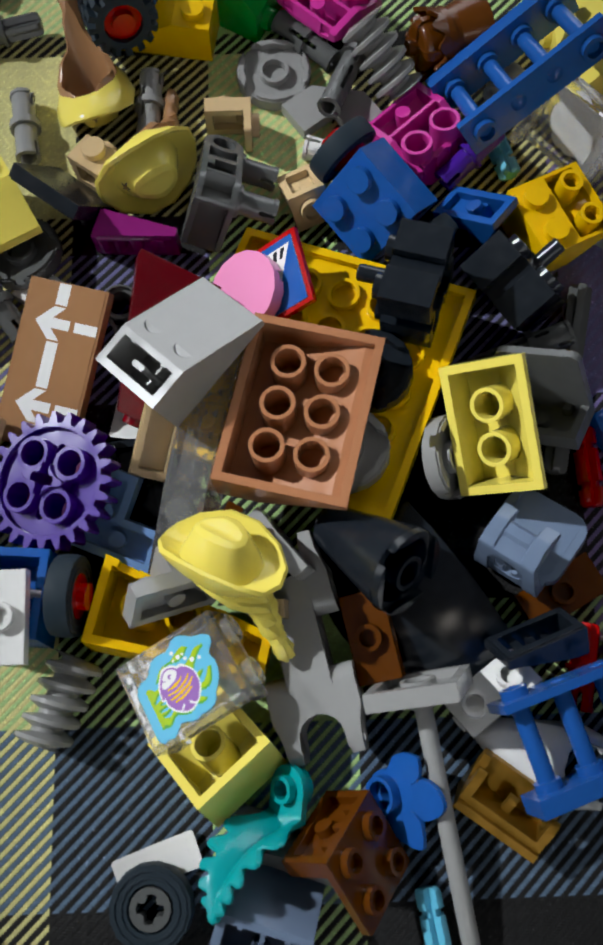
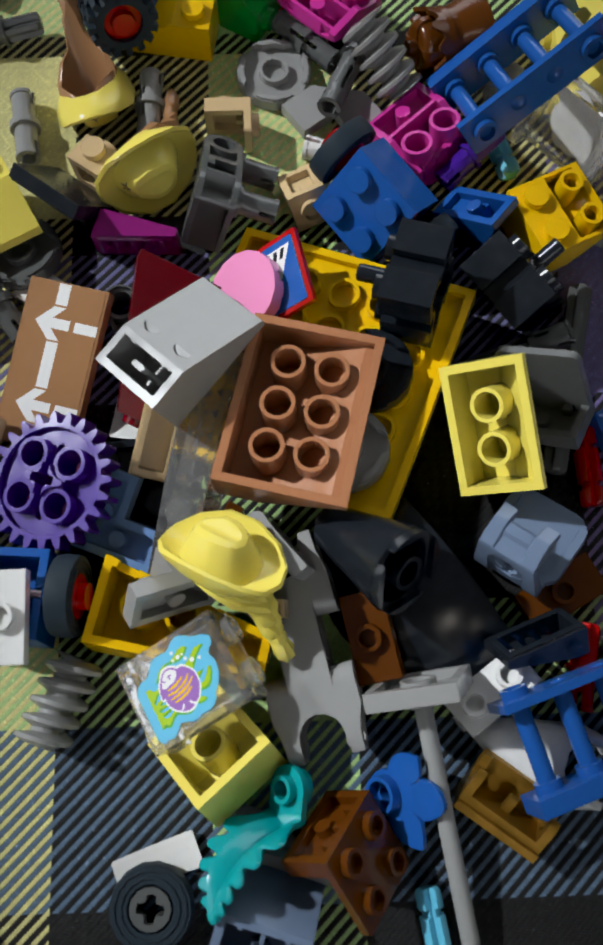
(439, 459): light grey tile -> none

